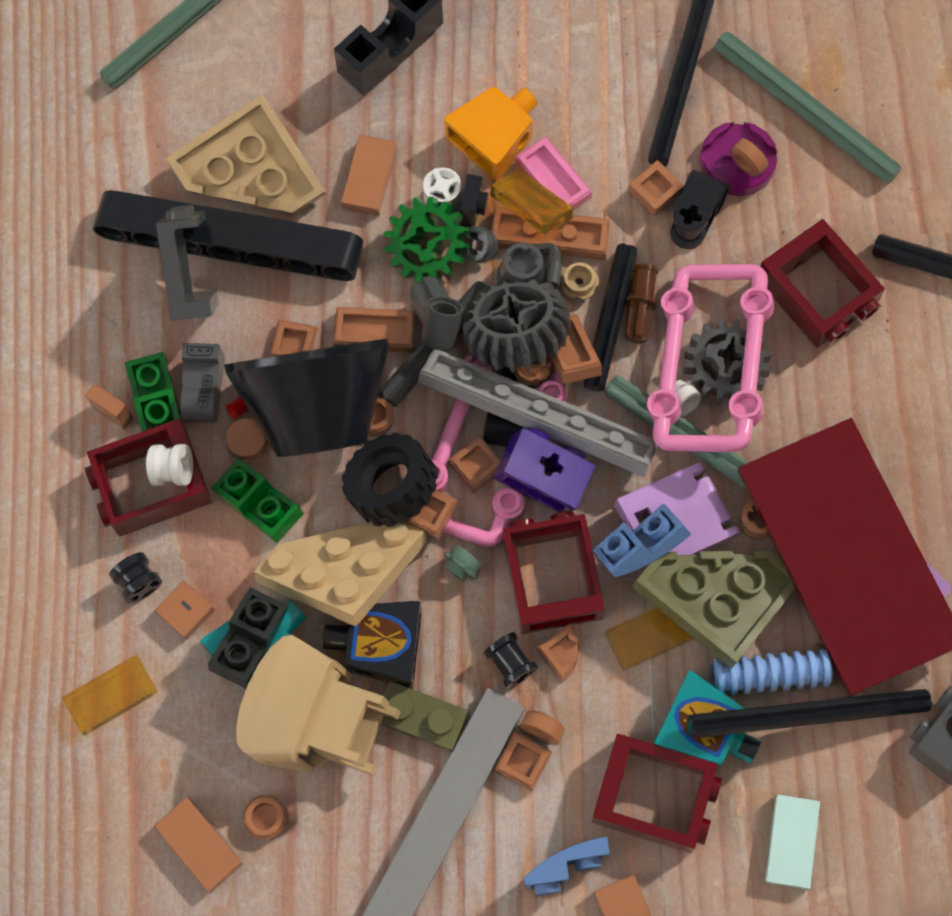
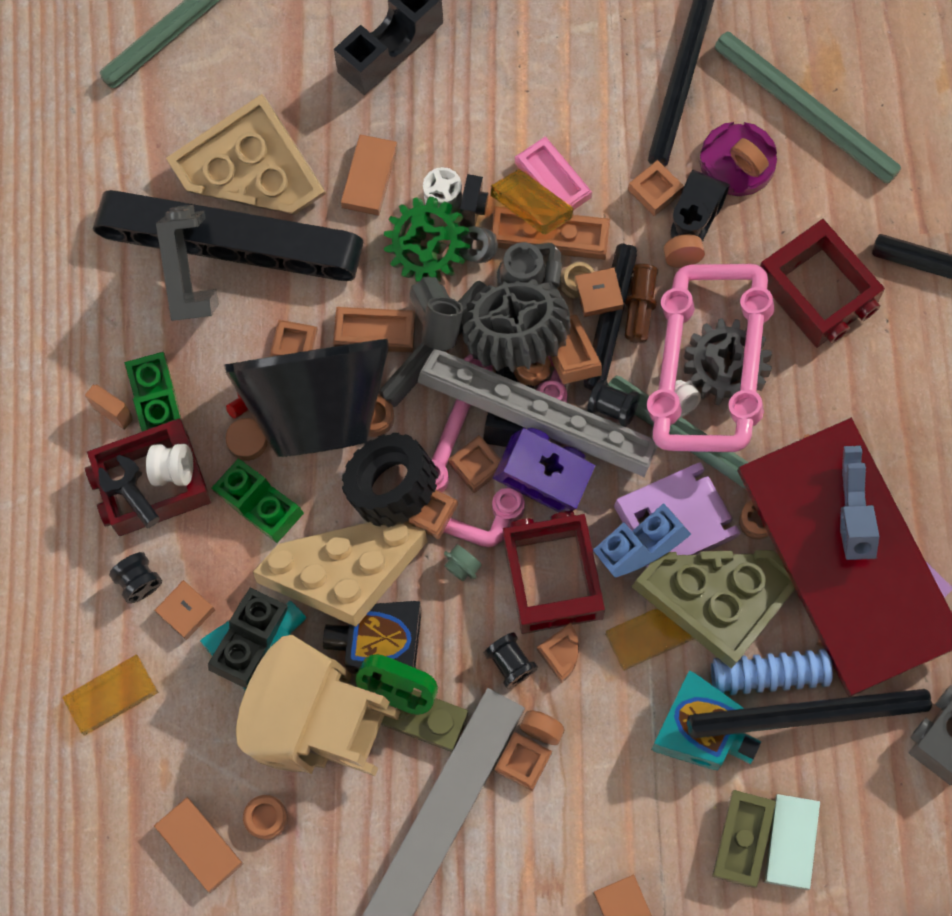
(129, 490): none -> black bar
(201, 381): dark grey leg -> none
(398, 683): none -> green beam
(492, 129): light orange torso -> none
(553, 872): medium blue slope -> none
(599, 292): none -> nougat tile
(613, 402): none -> black bush
(684, 250): none -> nougat tile
(707, 791): dark red window -> none
(744, 839): none -> olive plate
(857, 521): none -> sand blue piece

